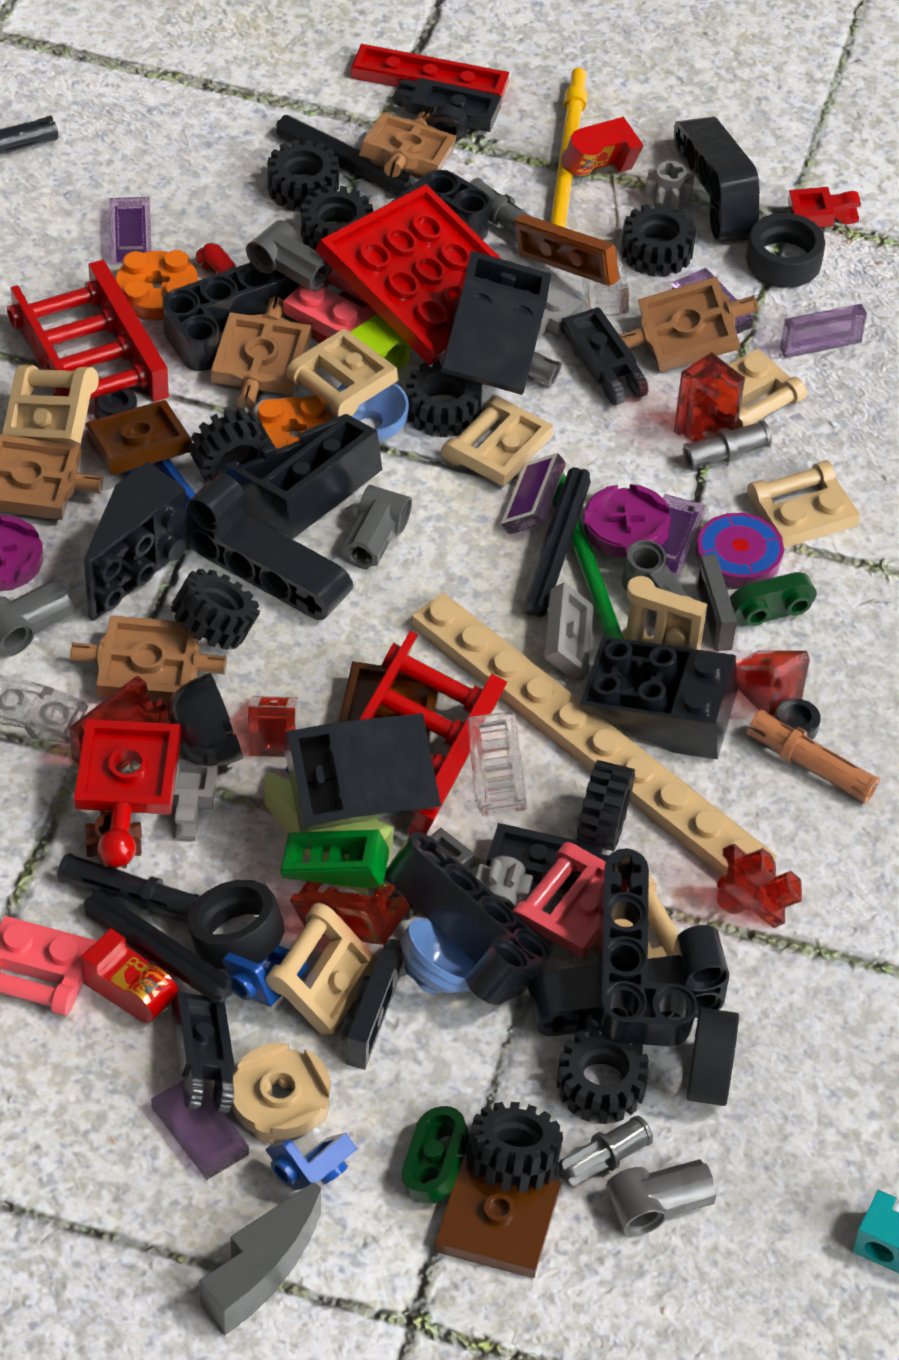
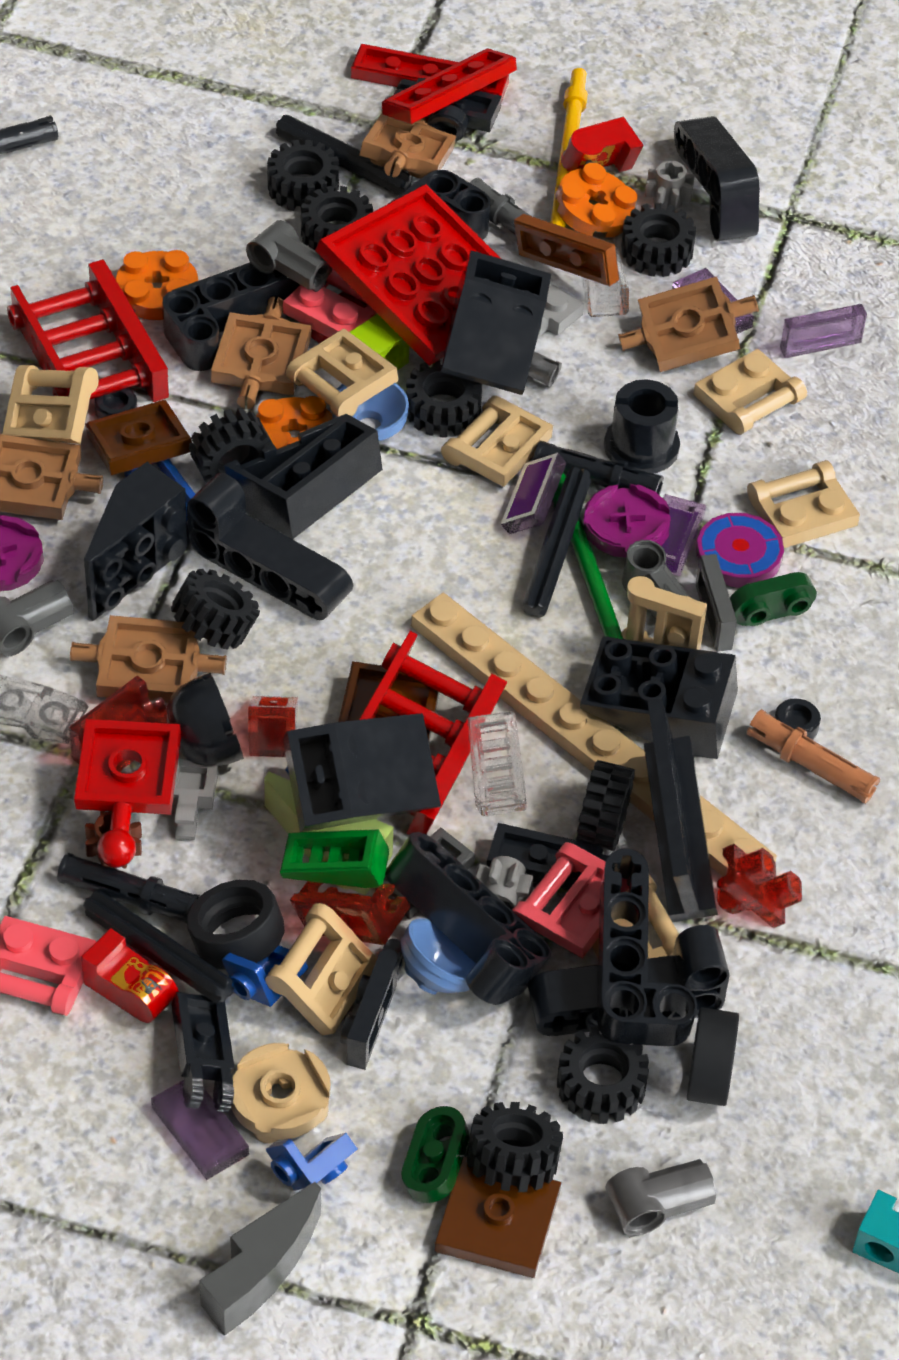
(129, 227): clear purple tile -> none
(214, 257): red arm -> none
(378, 519): dark grey piece -> none
(449, 86): none -> red tile
(569, 631): light grey plate -> none
(595, 184): none -> orange plate
(602, 471): none -> black pin
(604, 354): black hinge -> none
(605, 1151): dark grey axle -> none
(644, 426): none -> black piece
(678, 821): none -> black fence
(708, 398): clear red hinge -> none
(727, 445): flat silver pin -> none
(772, 677): clear red slope -> none
(788, 229): black tyre -> none
(822, 207): red plate -> none

